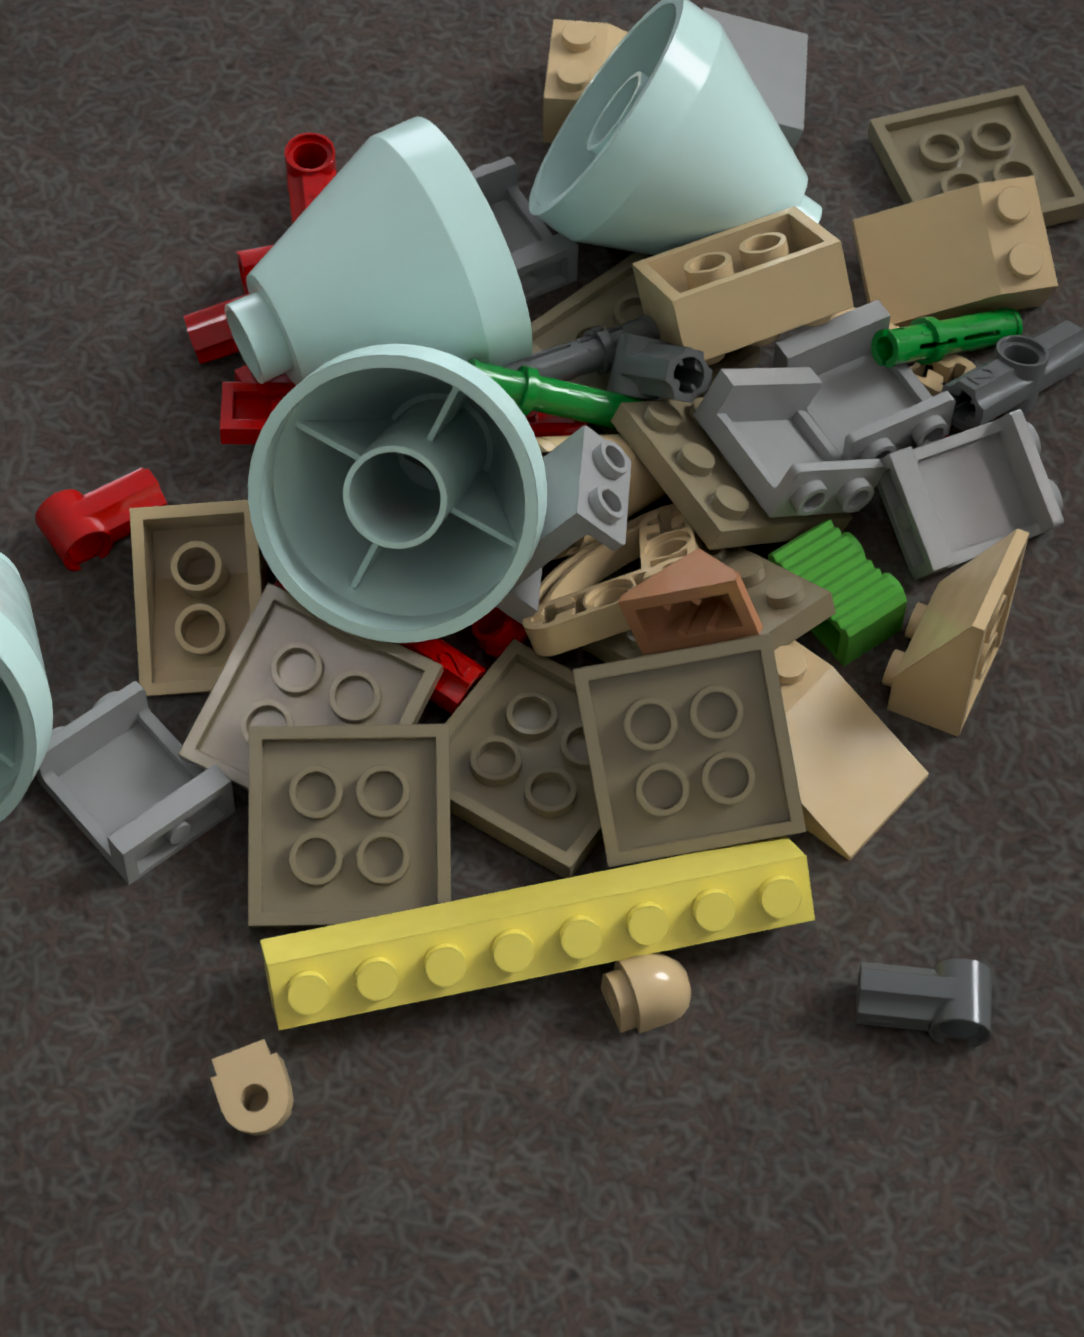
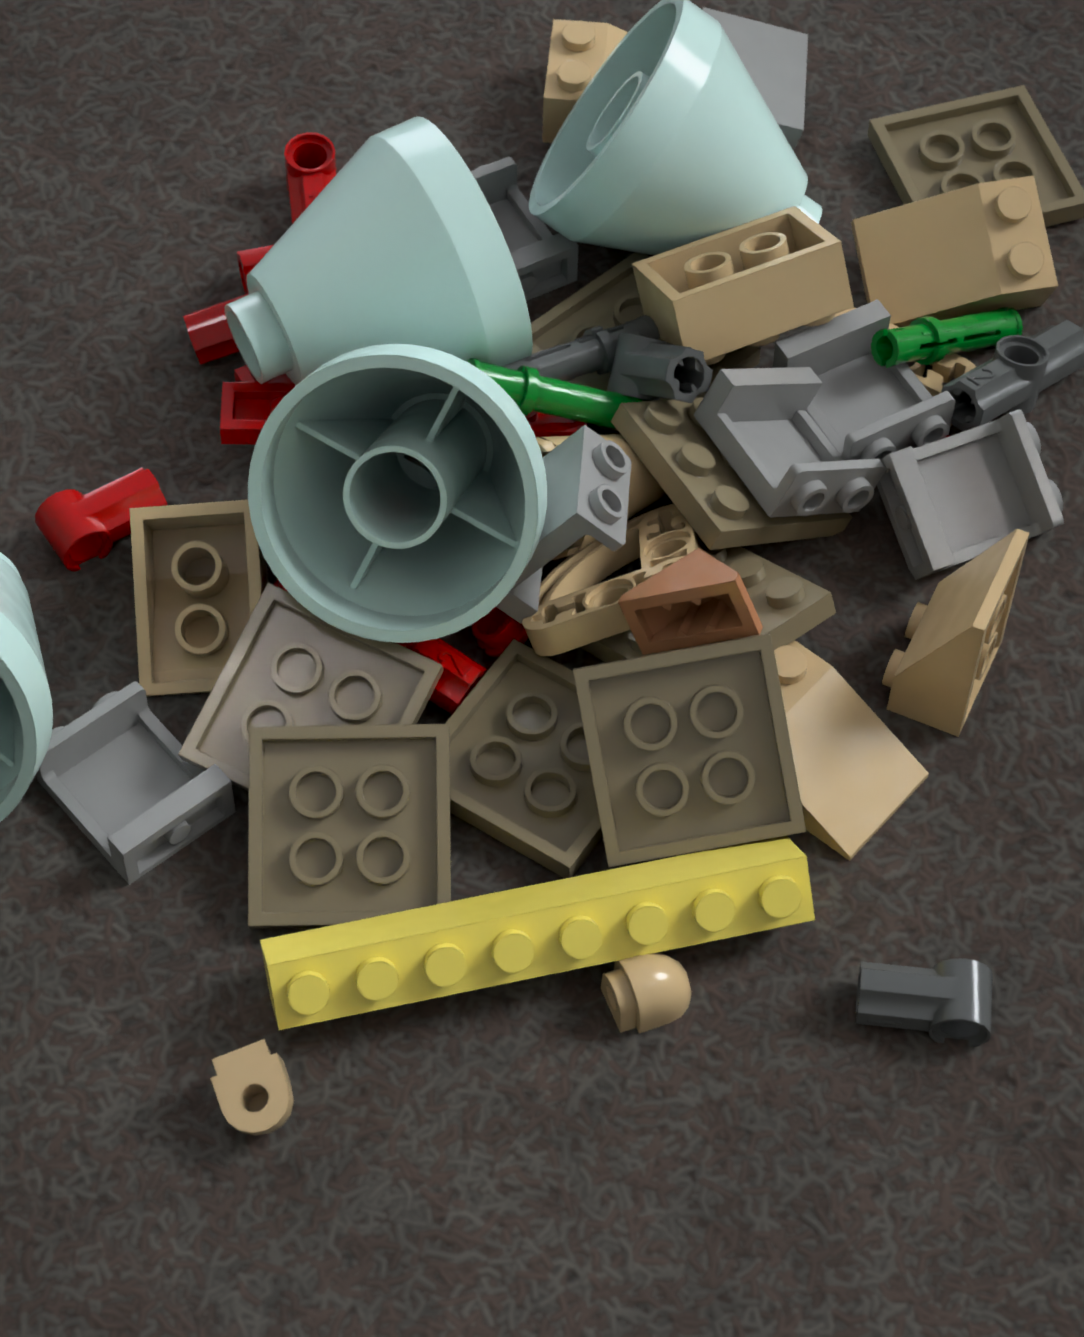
(866, 602): bright green brick -> none

